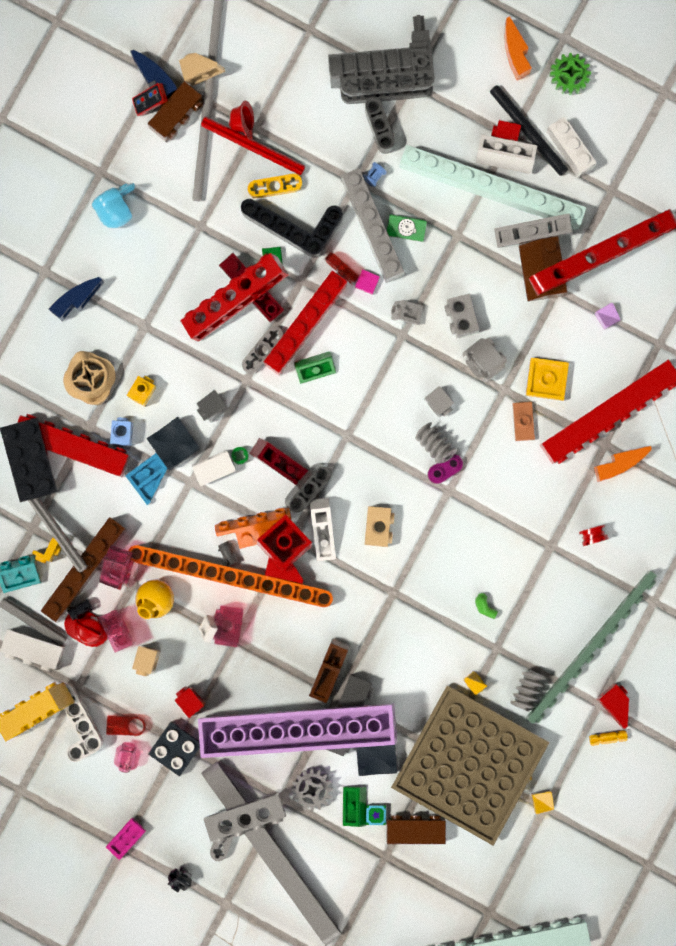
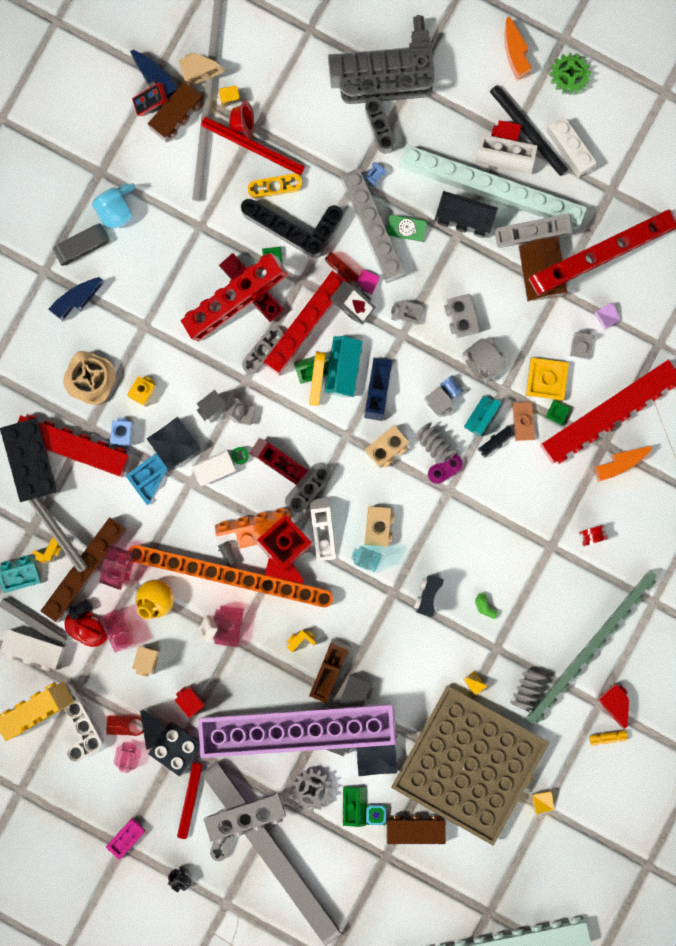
(81, 244): none -> dark grey beam
(152, 726): none -> black slope
(189, 802): none -> red axle
(228, 94): none -> yellow slope
(239, 412): none -> light grey bracket
(295, 639): none -> yellow bracket
(317, 378): none -> yellow beam
(343, 366): none -> teal brick
(353, 302): none -> dark grey brick
(366, 559): none -> clear light blue brick
(378, 389): none -> dark blue slope
(383, 443): none -> tan brick
(425, 603): none -> black brick
(451, 387): none -> medium blue bush
(465, 214): none -> black slope
(482, 415): none -> teal bracket
(496, 441): none -> black pin
(557, 412): none -> green tile
(581, 344): none -> light grey bracket

